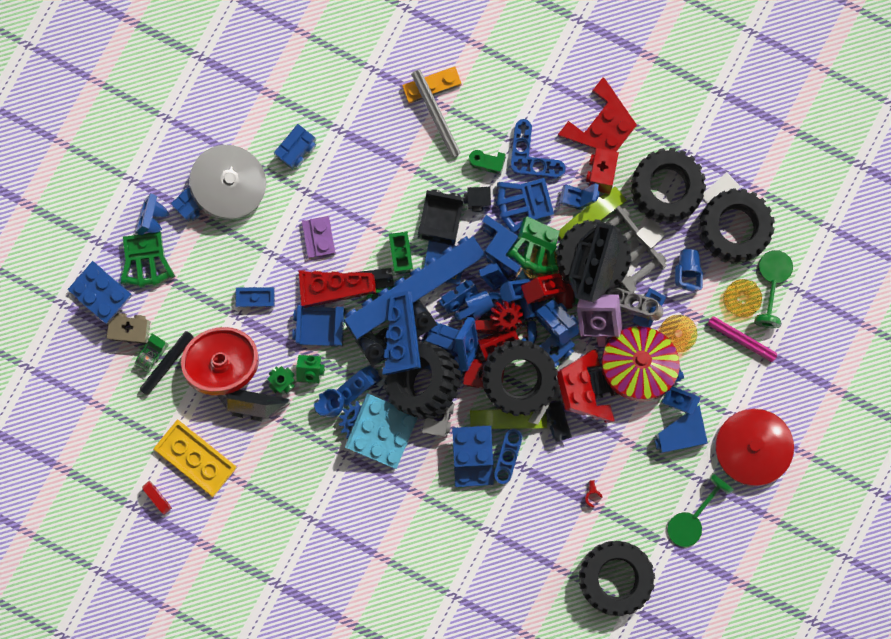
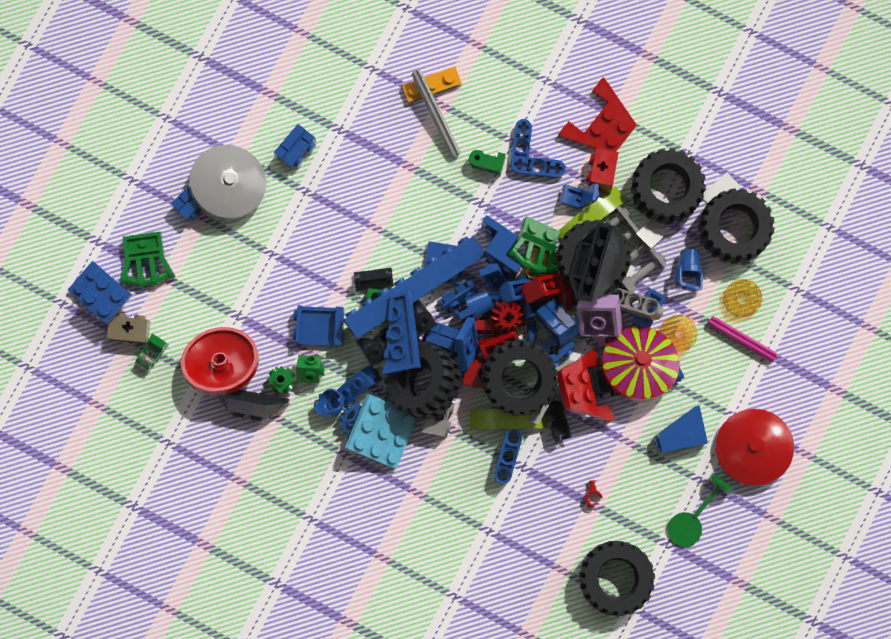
(150, 208): blue tile -> none
(156, 497): red beam -> none
(166, 363): black axle -> none
(195, 458): yellow tile -> none
(255, 297): blue plate -> none
(318, 237): medium lavender plate -> none
(333, 286): red wing -> none
(401, 252): green brick -> none
(440, 217): black panel -> none
(473, 456): blue bracket -> none
(478, 198): black brick -> none
(535, 197): blue plate -> none
(681, 400): blue plate -> none
(776, 268): green piece -> none

